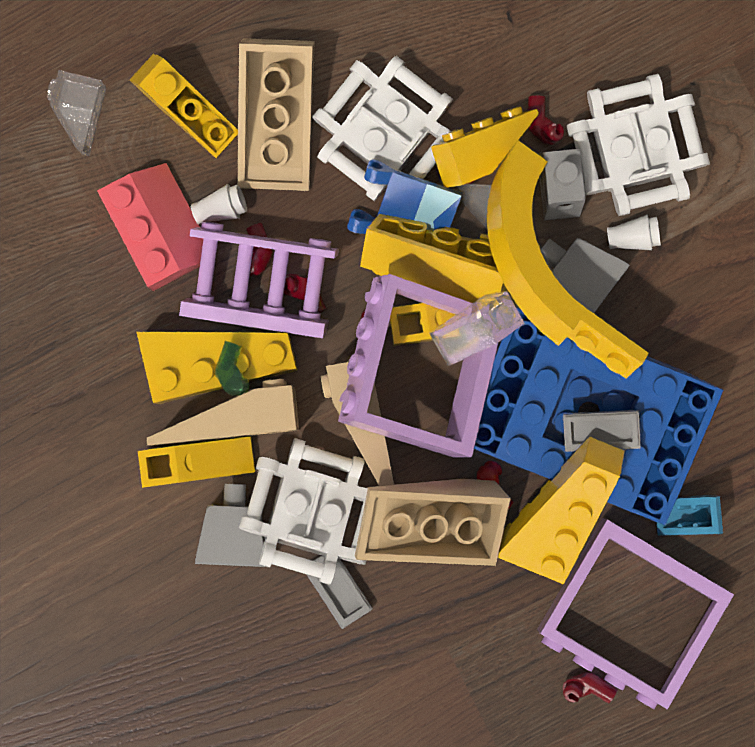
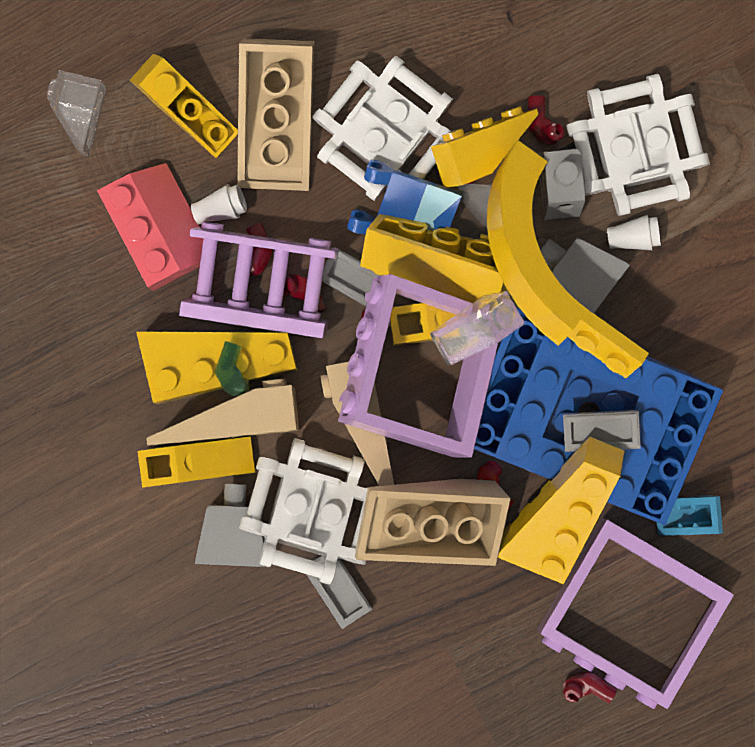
(348, 277): none -> light grey tile

